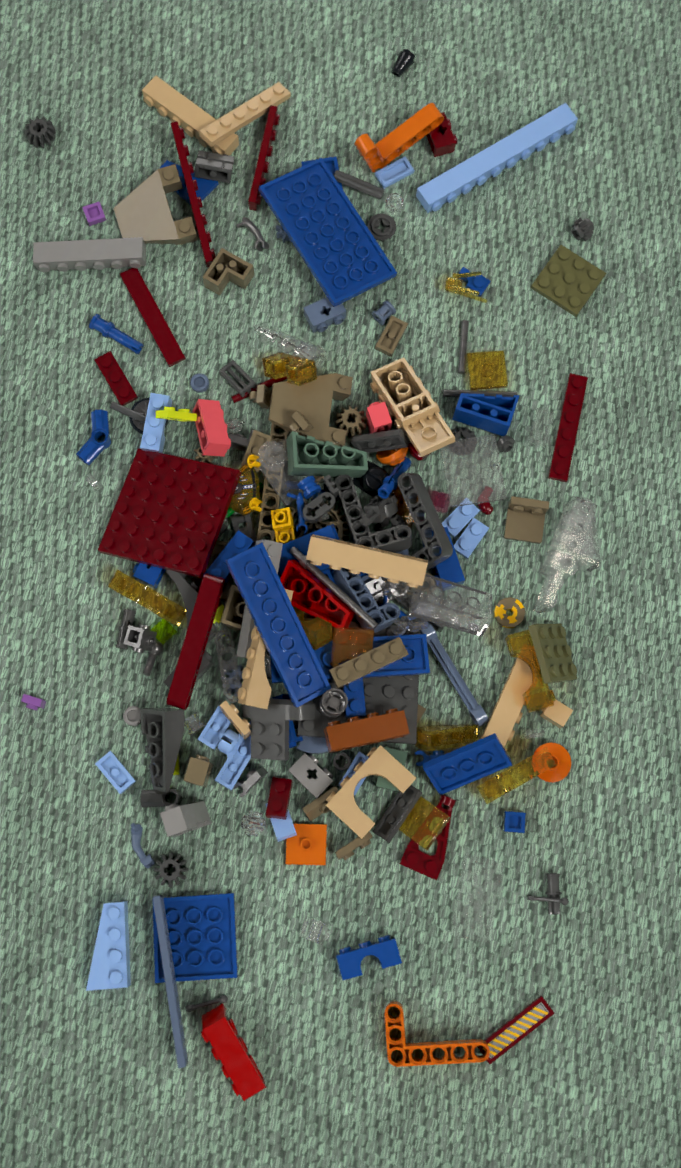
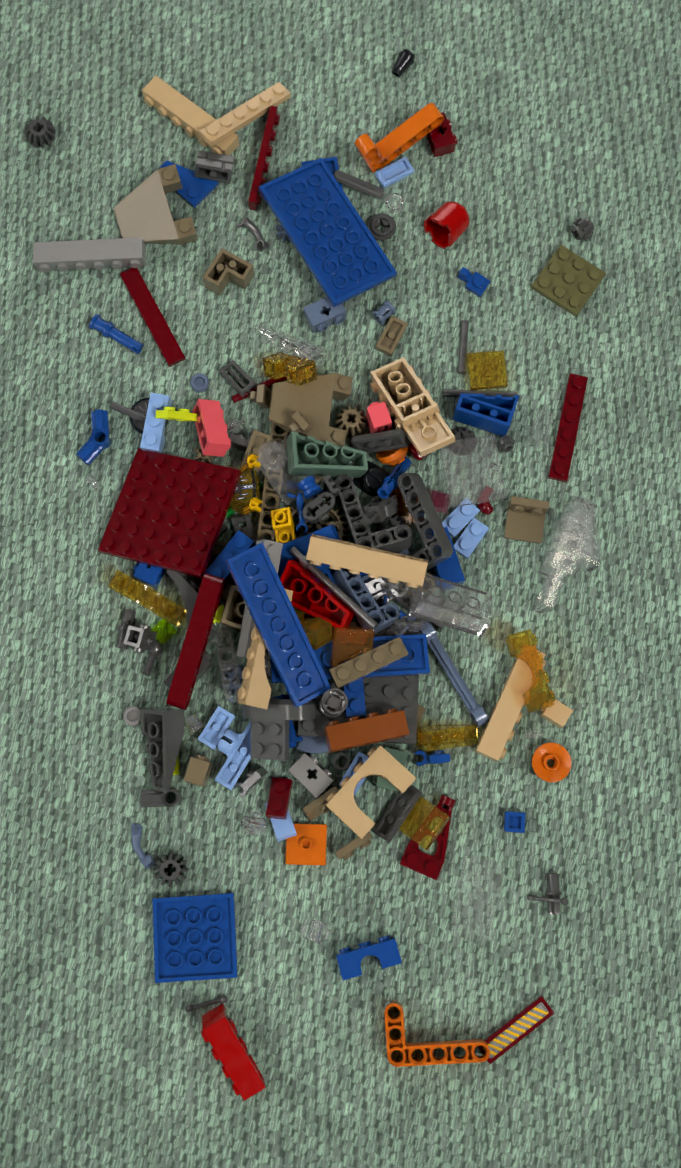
(33, 702): medium lavender plate -> none
(94, 213): medium lavender plate -> none
(111, 953): light blue wedge -> none
(115, 772): light blue plate -> none
(116, 378): dark red plate -> none
(170, 981): sand blue tile -> none
(185, 818): light grey wedge -> none
(191, 185): dark red plate -> none
(231, 713): tan plate -> none
(447, 224): none -> red cylinder
(454, 285): clear yellow plant -> none
(467, 764): blue plate -> none
(496, 158): light blue brick -> none
(509, 604): dark tan piece -> none
(516, 775): clear yellow arch -> none
(553, 653): olive plate -> none

